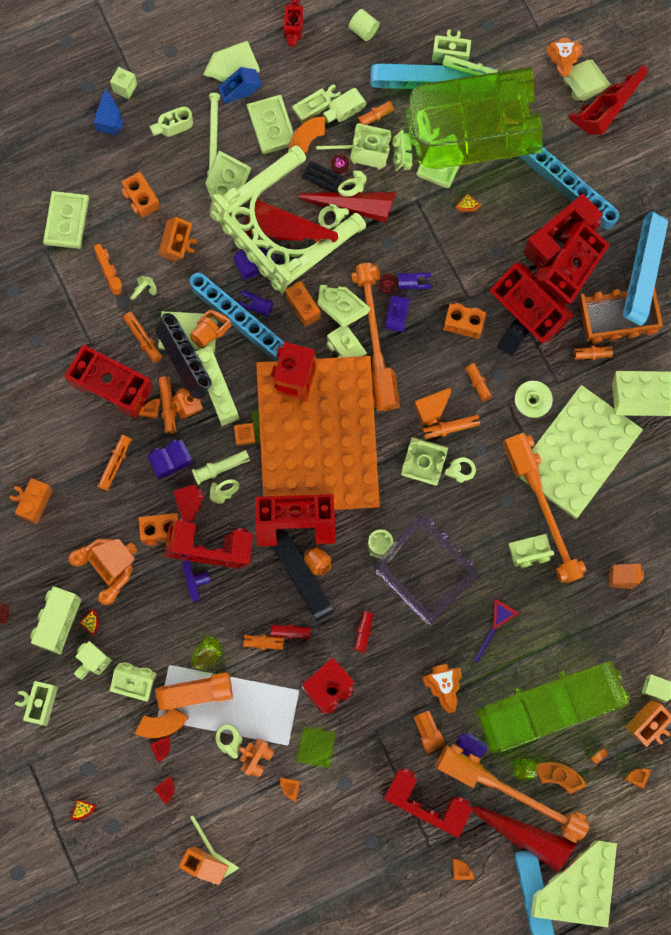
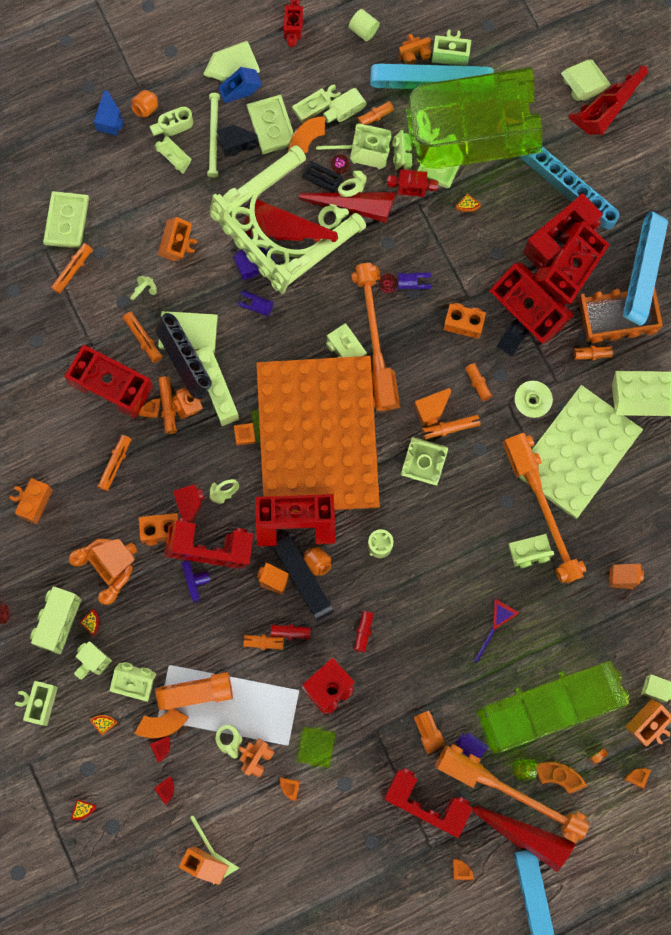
(75, 263): none -> orange pin
(103, 723): none -> tile
(108, 270): orange hinge -> none
(123, 83): yellowish green brick -> none
(143, 193): orange brick -> none
(144, 103): none -> orange head
(170, 459): dark purple brick -> none
(173, 154): none -> yellowish green hinge
(206, 653): clear neon green rock -> none
(207, 330): orange piece -> none
(212, 470): yellowish green pin -> none
(226, 174): yellowish green tile -> none
(235, 311): medium azure beam -> none
(236, 140): none -> black slope
(273, 578): none -> orange slope
(294, 371): red plate -> none
(302, 304): orange brick -> none
(341, 304): yellowish green tile -> none
(397, 313): dark purple beam -> none
(412, 183): none -> red piece
(413, 47): none -> orange hips
(426, 614): clear purple windscreen -> none
(444, 685): orange rock -> none
(449, 62): yellowish green pin -> none
(455, 468): yellowish green piece -> none
(564, 54): orange rock -> none
(581, 890): yellowish green plate -> none

